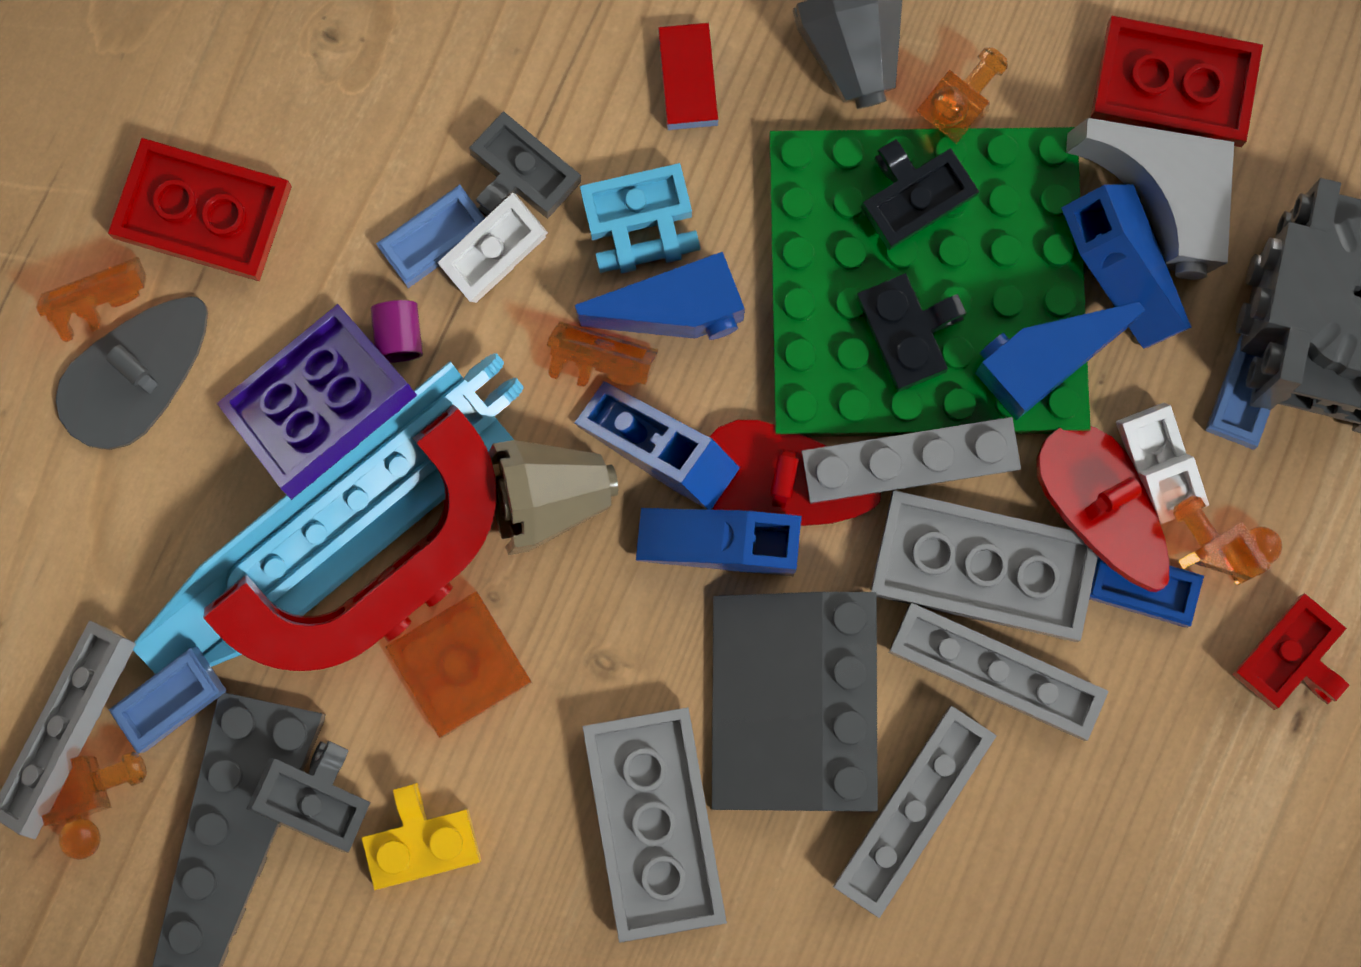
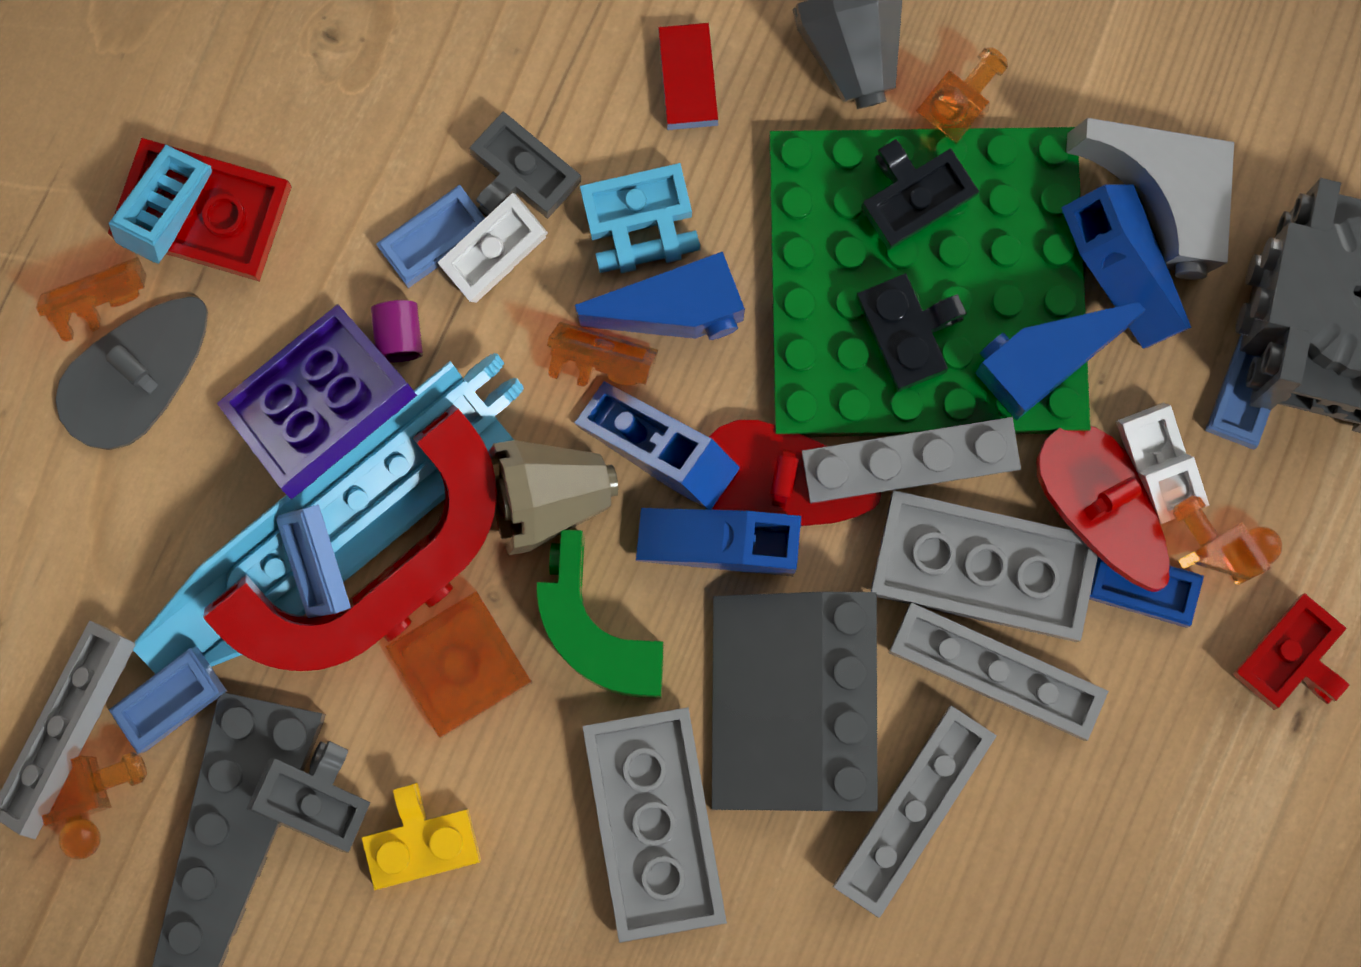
(163, 230): none -> medium azure slope
(313, 561): none -> medium blue tile
(606, 661): none -> green arch
(1176, 80): red plate -> none

